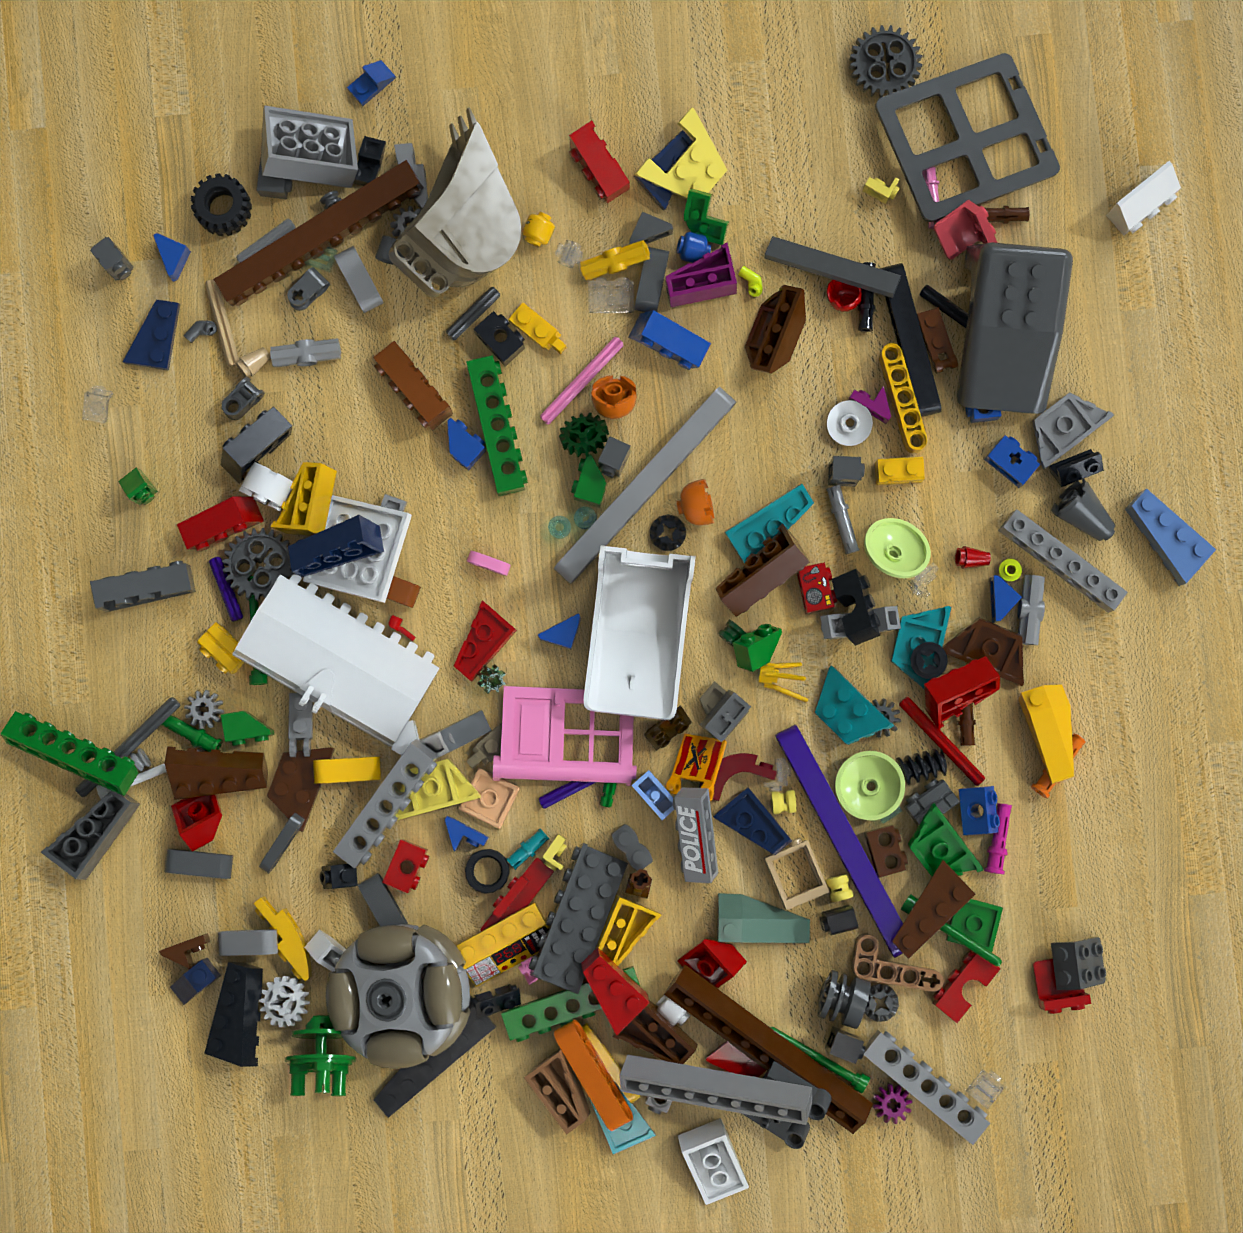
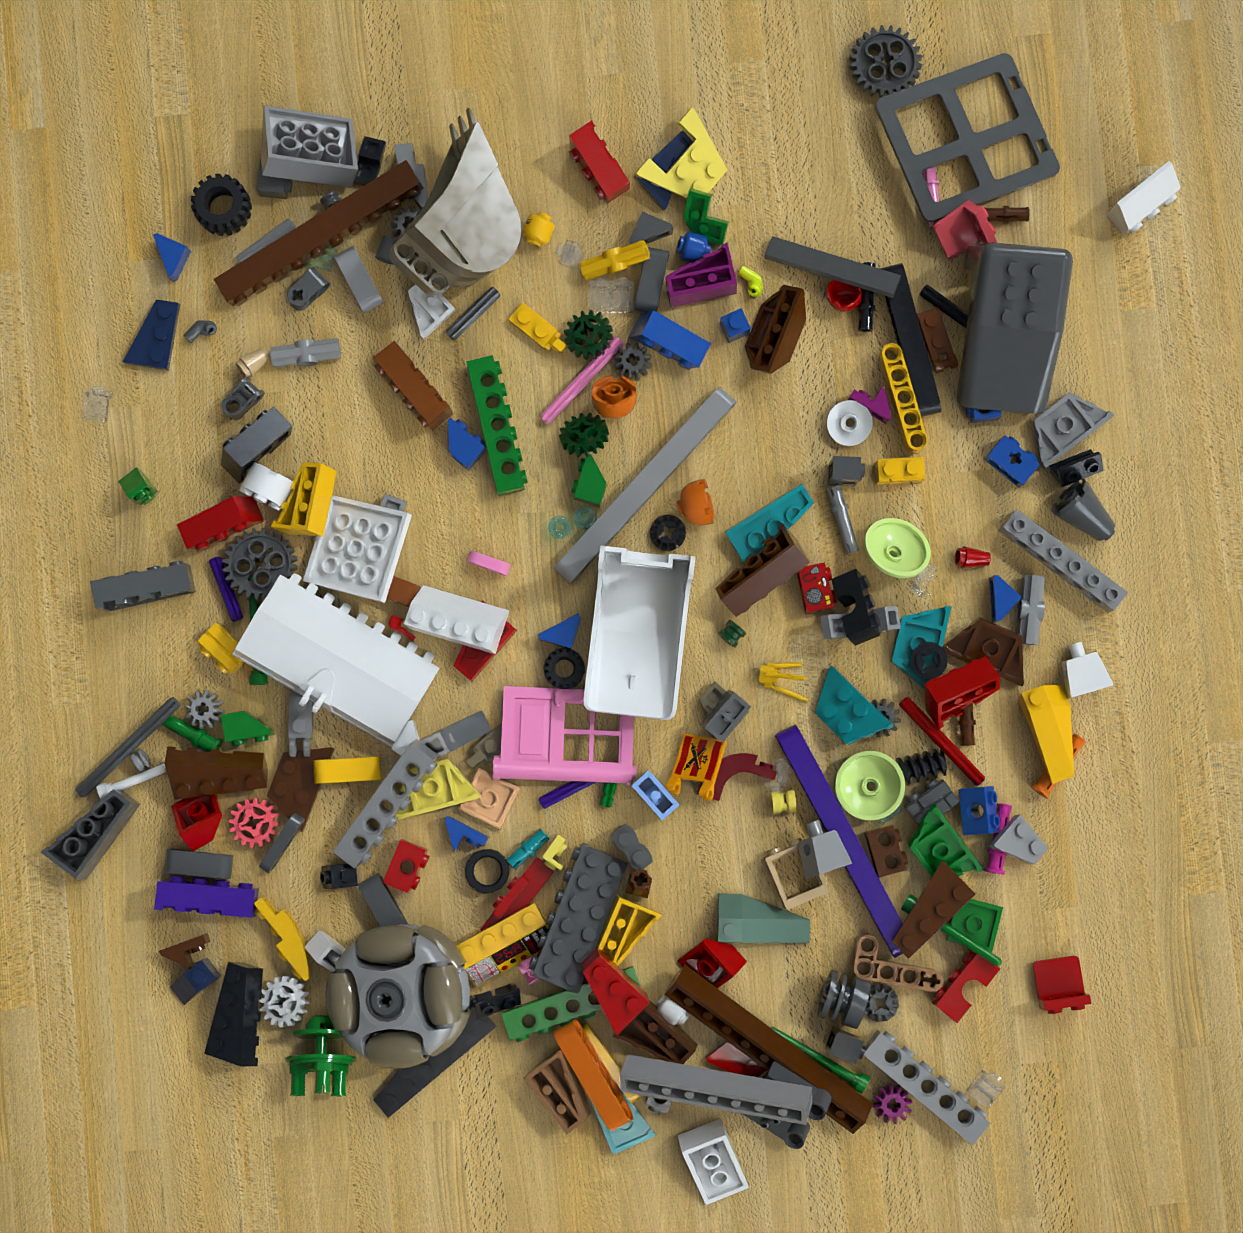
(112, 259): dark grey brick -> none
(117, 780): green brick -> none
(206, 897): none -> dark purple wedge
(222, 323): tan axle -> none
(248, 942): light grey beam -> none
(257, 831): none -> coral gear
(336, 546): dark blue wedge -> none
(371, 82): blue slope -> none
(429, 311): none -> white wing
(457, 619): none -> white slope
(490, 684): clear green gear -> none
(505, 350): black brick -> none
(564, 654): none -> black tyre
(580, 336): none -> dark green gear
(613, 457): dark grey brick -> none
(636, 354): none -> dark grey gear
(662, 732): dark brown hinge -> none
(695, 835): light grey brick -> none
(735, 325): none -> blue brick
(753, 821): dark blue wing -> none
(757, 647): green slope -> none
(822, 851): none -> light grey torso
(836, 883): light yellow wheel -> none
(838, 920): black brick -> none
(878, 189): light yellow bracket -> none
(1003, 570): neon yellow plate -> none
(1019, 841): none -> light grey wing
(1078, 964): dark grey bracket -> none
(1084, 672): none -> white torso
(1173, 539): medium blue wedge -> none

